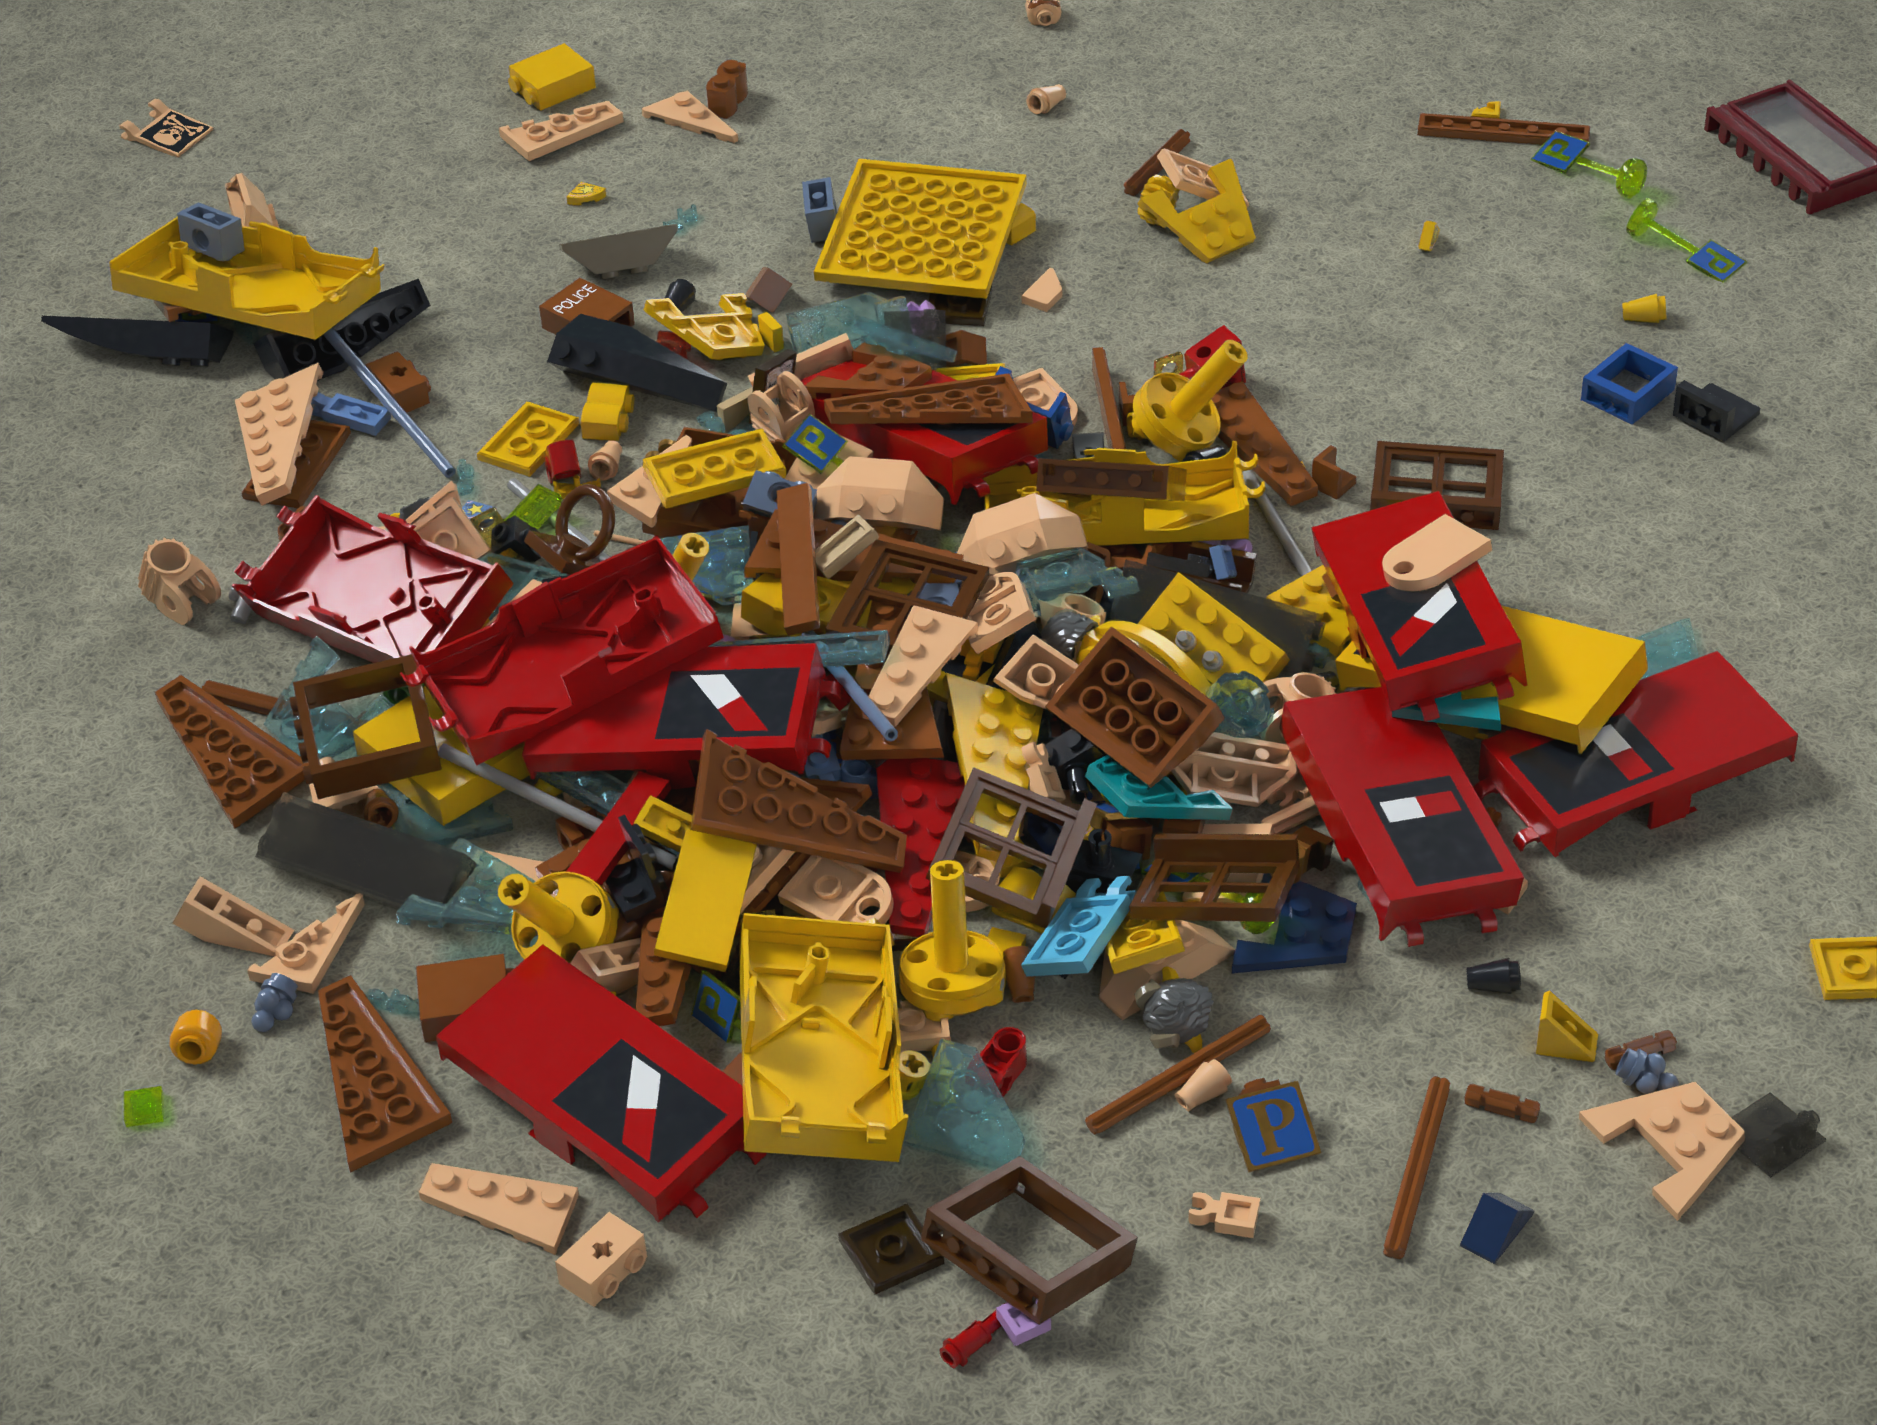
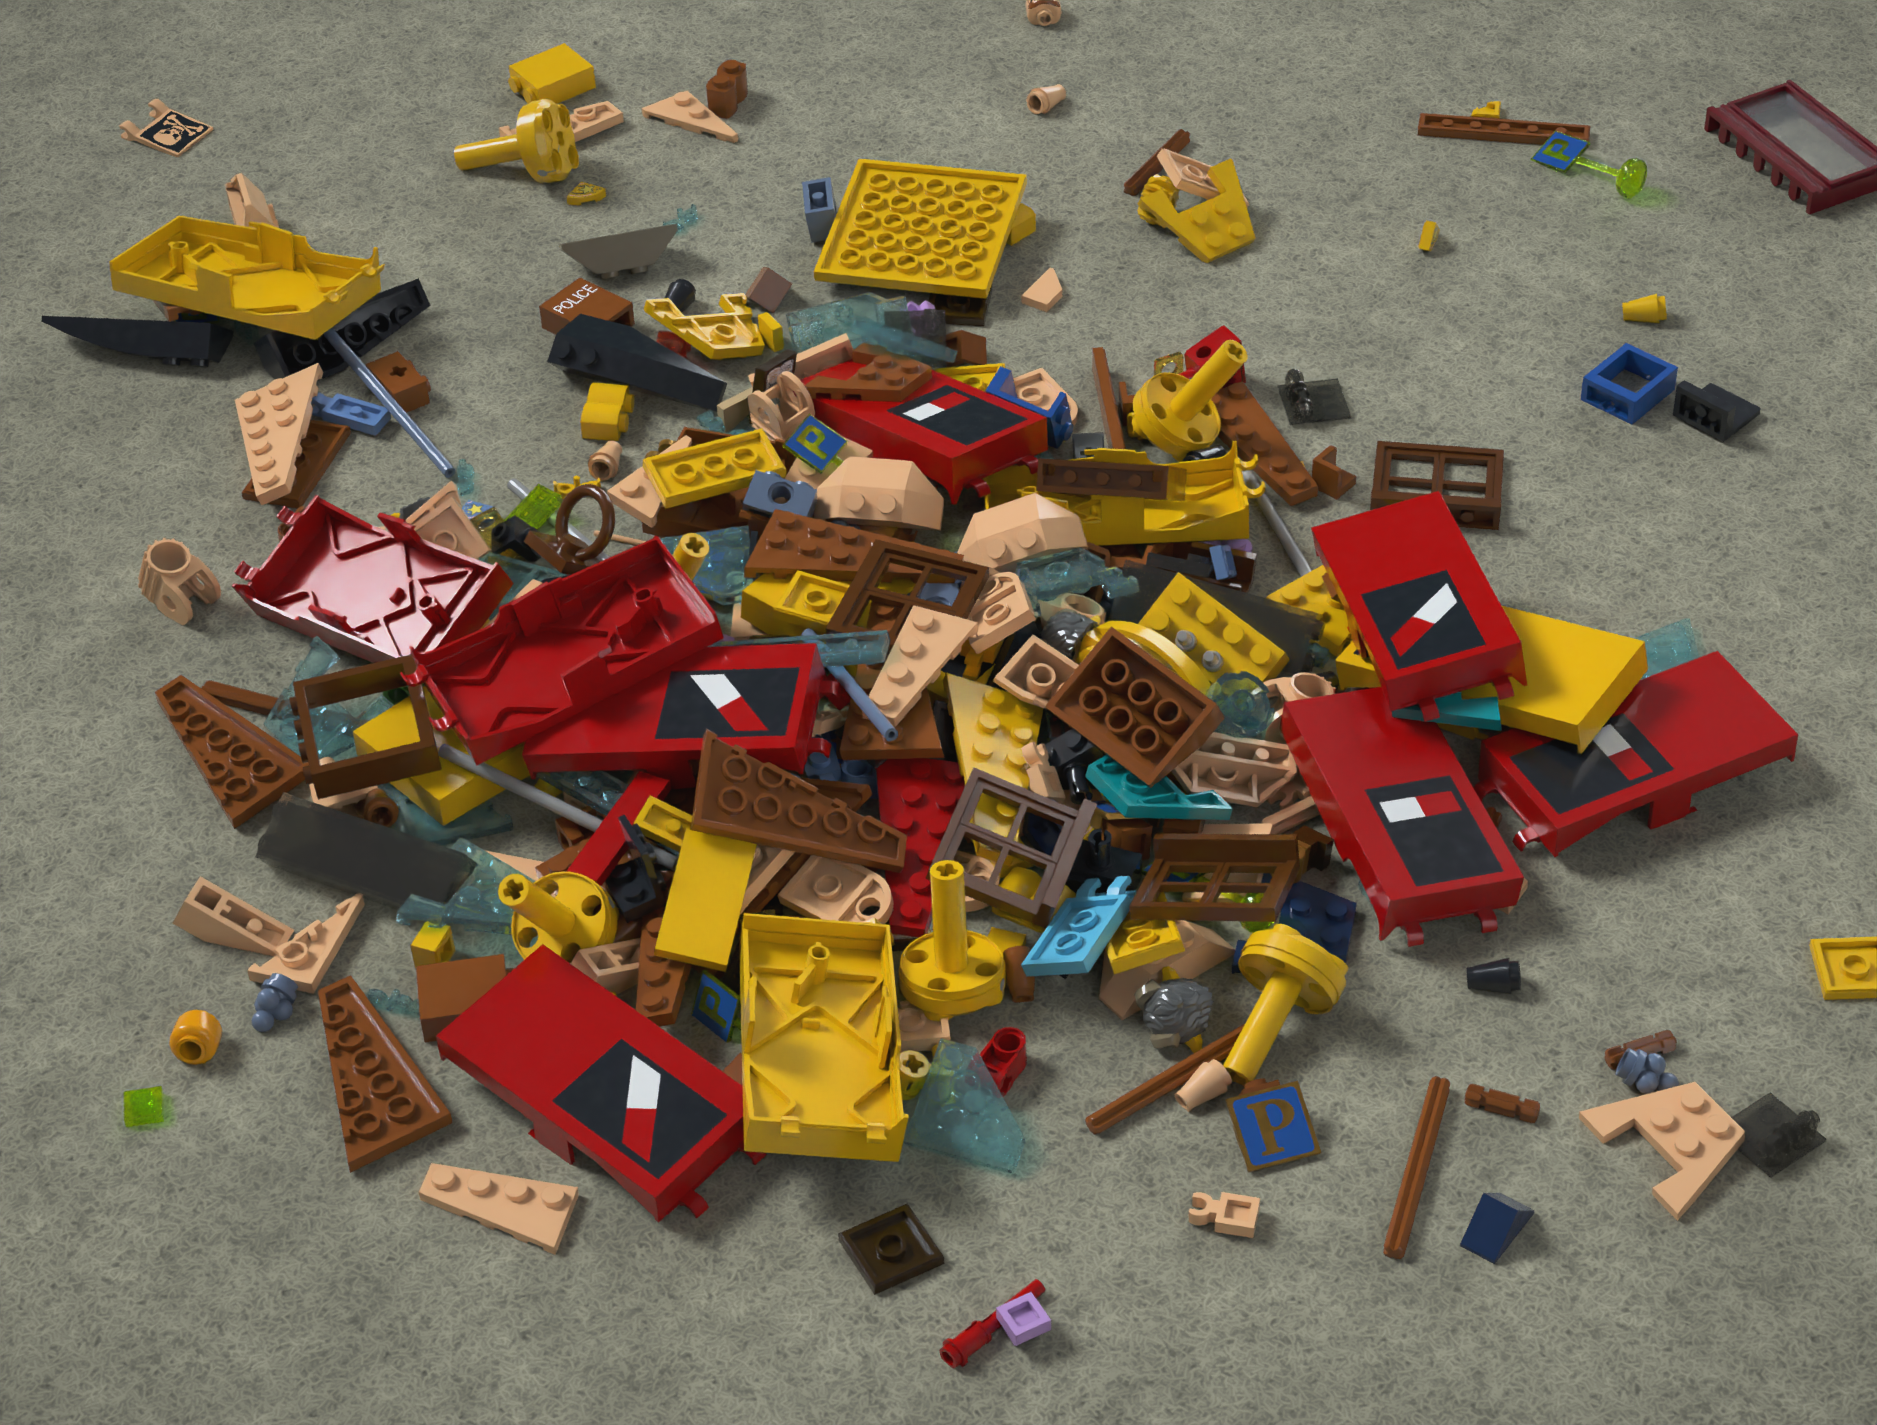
(211, 231): sand blue brick -> none
(242, 610): light grey arm -> none
(432, 945): none -> yellow slope
(524, 438): yellow tile -> none
(542, 142): none -> yellow piece
(561, 460): red piece -> none
(601, 1259): light nougat brick -> none
(798, 559): dark orange tile -> none
(844, 546): tan tile -> none
(961, 401): dark orange wing -> none
(1005, 1273): reddish brown window -> none
(1287, 973): none -> yellow piece
(1312, 400): none -> clear smoke hinge
(1433, 555): light nougat tile -> none
(1564, 1032): yellow slope -> none
(1709, 259): clear neon green piece -> none

